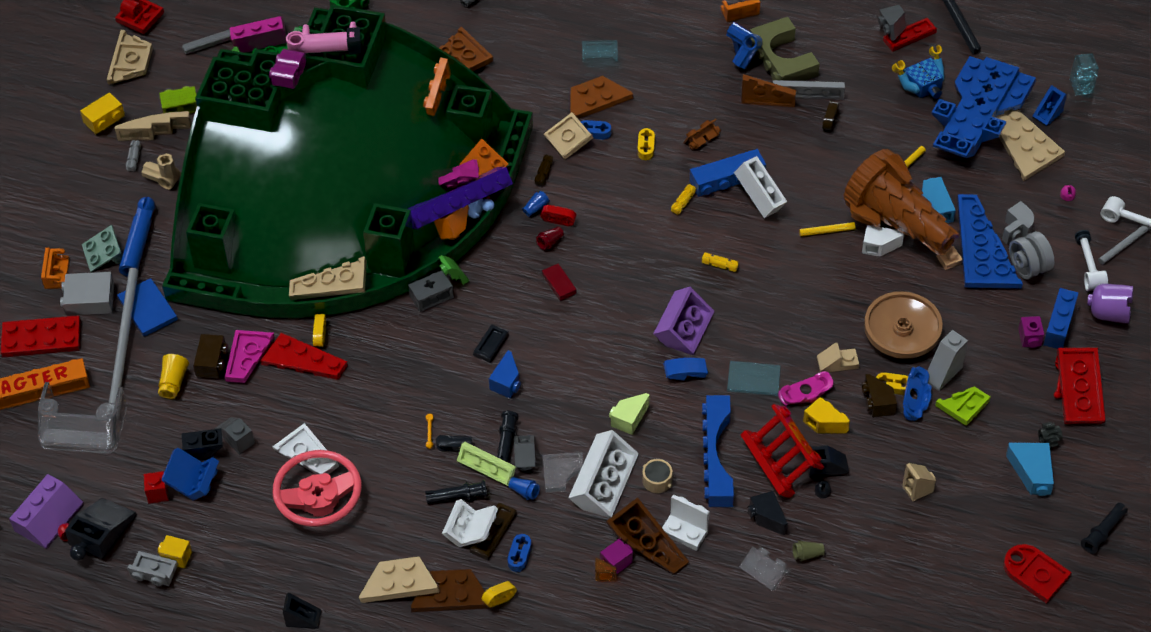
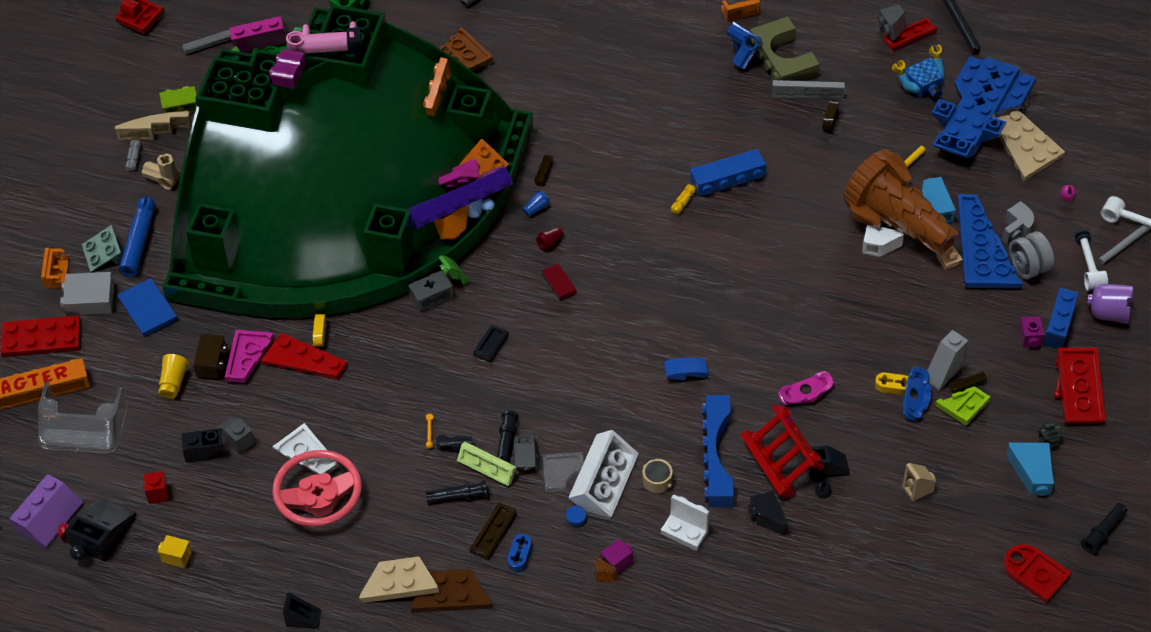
(102, 113): yellow brick -> none
(124, 333): light grey piece -> none
(129, 59): tan wing -> none
(153, 568): light grey bracket -> none
(189, 474): blue bracket -> none
(338, 281): tan wing -> none
(468, 526): white bracket -> none
(499, 594): yellow beam -> none
(505, 377): blue slope -> none
(527, 488): blue cone -> none
(558, 215): red beam -> none
(568, 136): tan tile -> none
(575, 516): none -> blue tile
(596, 96): dark orange wing -> none
(596, 127): blue beam -> none
(599, 49): clear light blue hinge -> none
(629, 412): yellowish green slope -> none
(642, 532): reddish brown wedge -> none
(646, 144): yellow beam -> none
(684, 321): medium lavender slope -> none
(696, 138): dark orange hinge -> none
(720, 262): yellow axle -> none
(753, 378): clear light blue piece -> none
(760, 187): white brick -> none
(763, 567): clear bracket -> none
(766, 93): dark orange wing -> none
(805, 550): olive cone -> none
(824, 418): yellow slope -> none
(827, 229): yellow bar -> none
(837, 360): tan slope -> none
(880, 397): dark brown slope -> none
(903, 324): medium nougat dish -> none
(968, 382): none -> dark brown axle
(1050, 106): blue slope -> none
(1084, 74): clear light blue brick -> none

